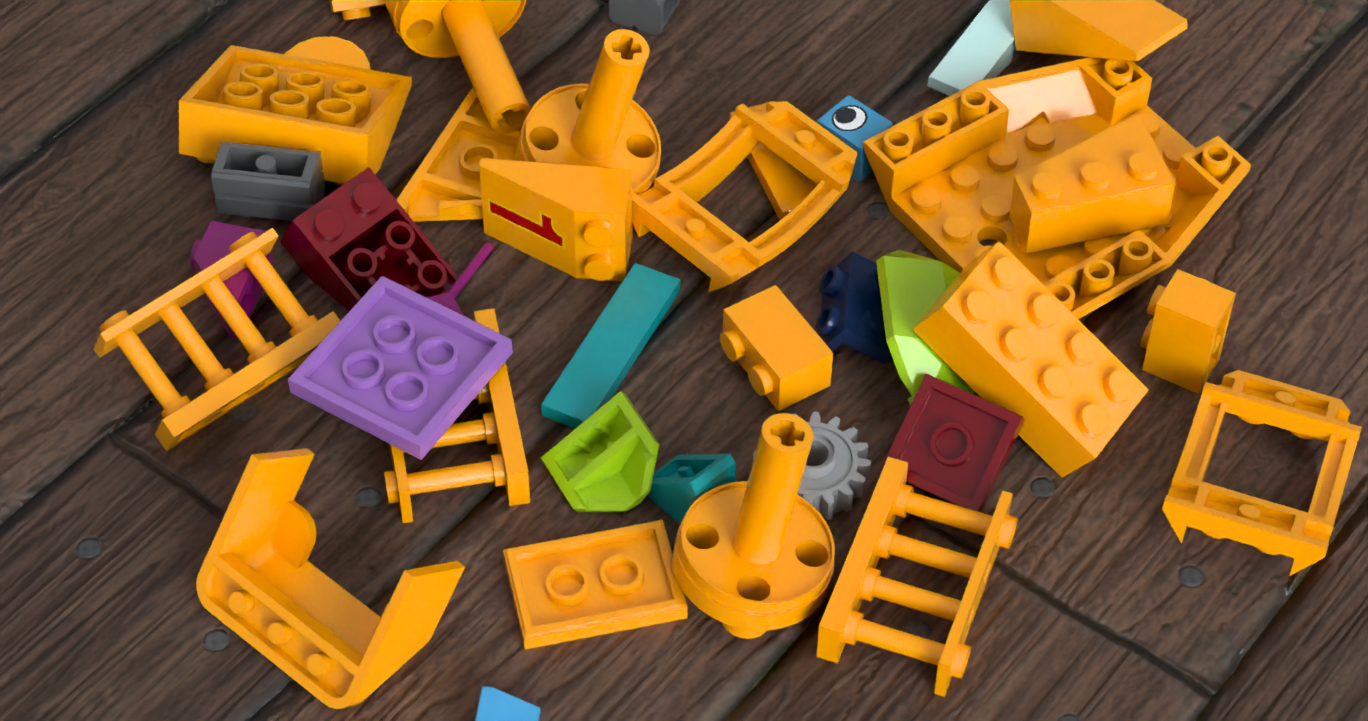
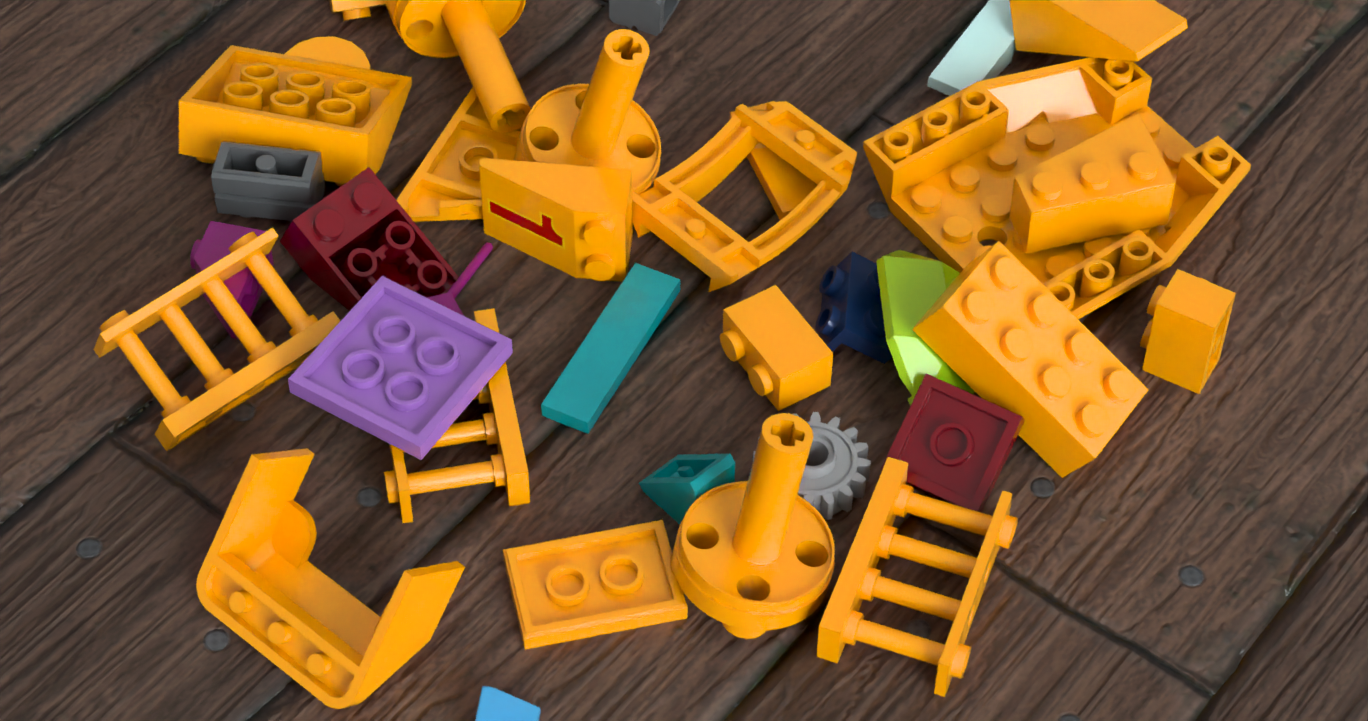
(606, 459): lime slope -> none
(853, 124): dark azure brick -> none
(1246, 518): light orange wedge -> none

